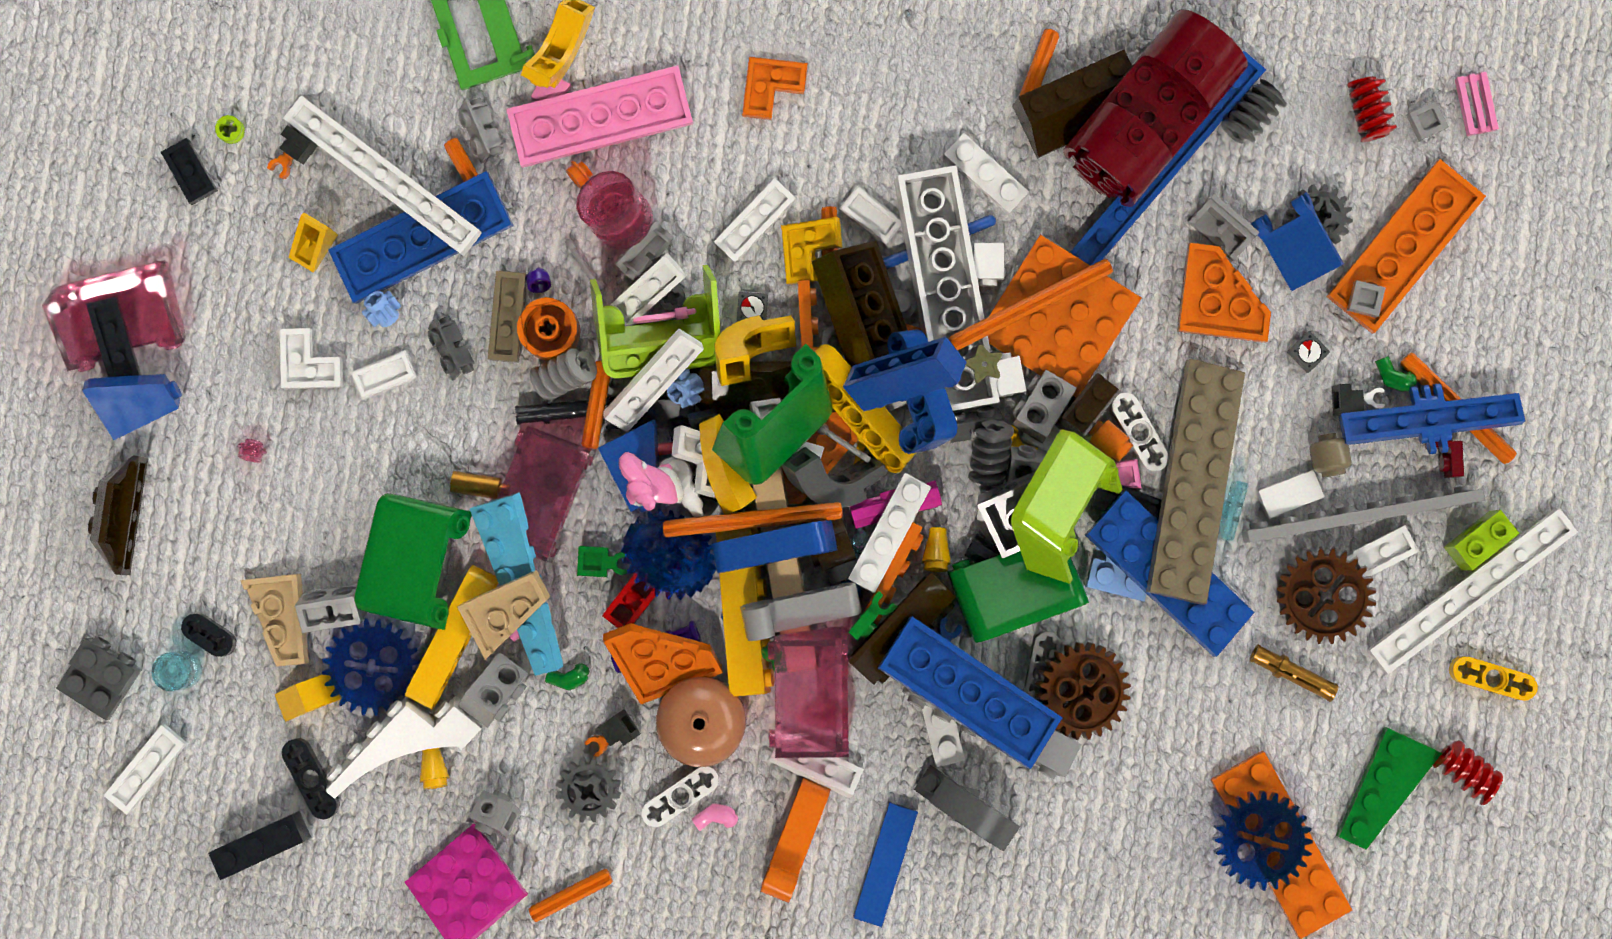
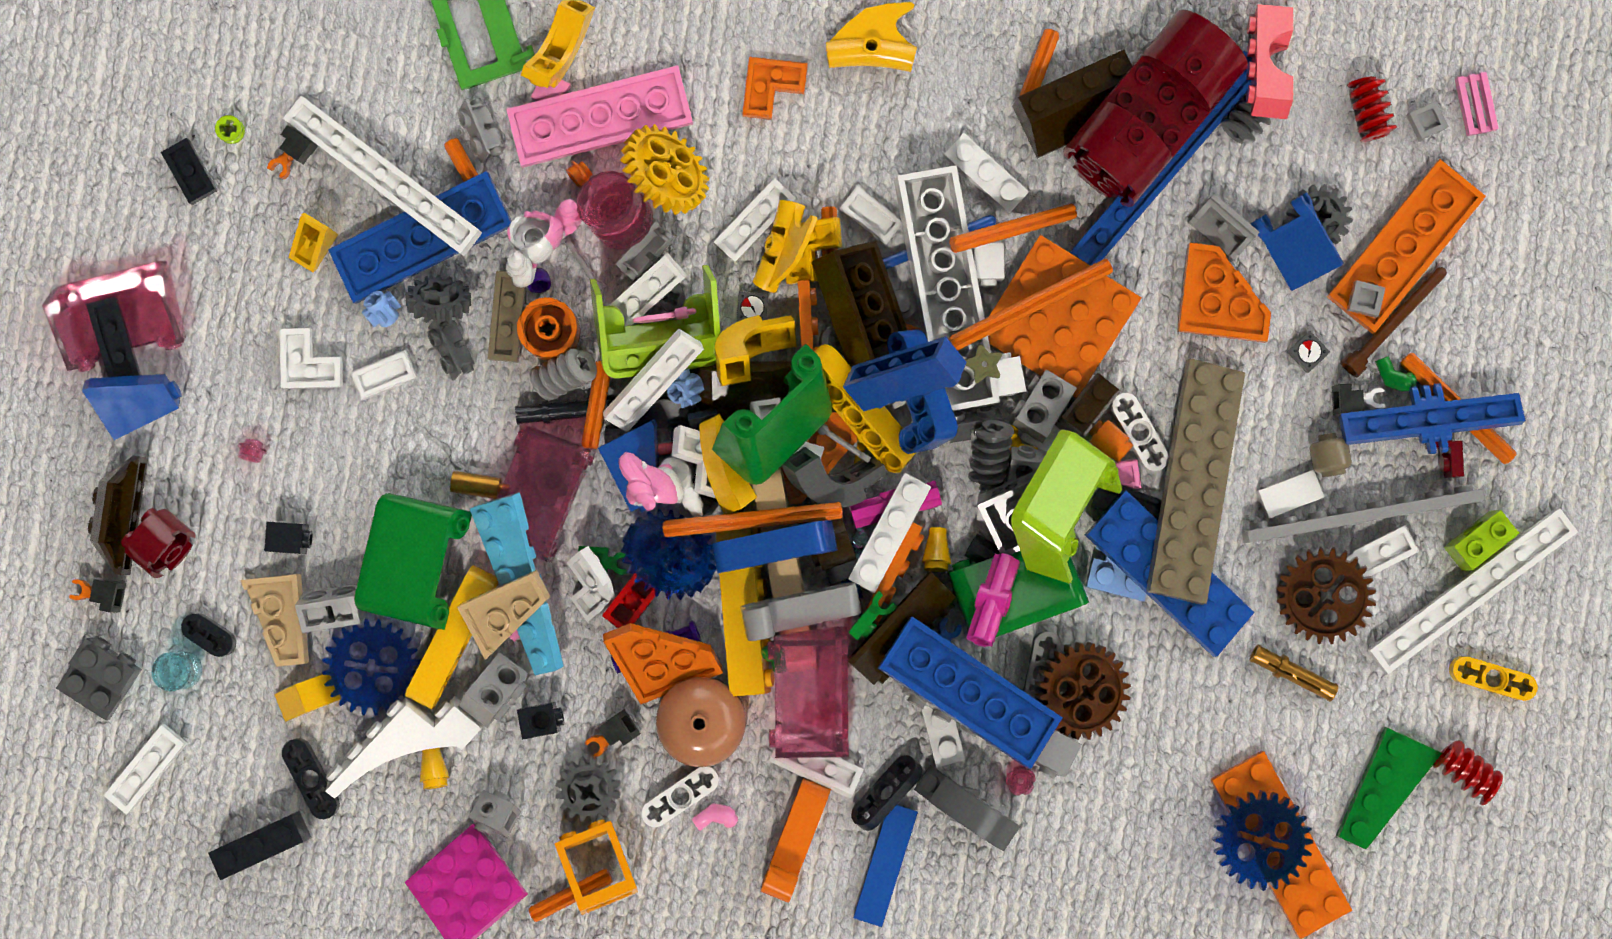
(106, 592): none -> pearl dark grey piece
(158, 542): none -> dark red brick
(287, 537): none -> black brick
(438, 299): none -> dark grey gear
(527, 723): none -> black brick
(547, 231): none -> white hair
(569, 680): green arm -> none
(597, 587): none -> white plate
(604, 896): none -> light orange window
(664, 169): none -> yellow gear
(784, 245): none -> yellow pin
(875, 29): none -> yellow pin
(878, 814): none -> black beam
(993, 600): none -> dark pink piece
(1013, 228): none -> orange axle
(1017, 773): none -> clear pink plate
(1232, 510): clear light blue plate -> none
(1270, 87): none -> coral arch
(1356, 362): none -> reddish brown piece

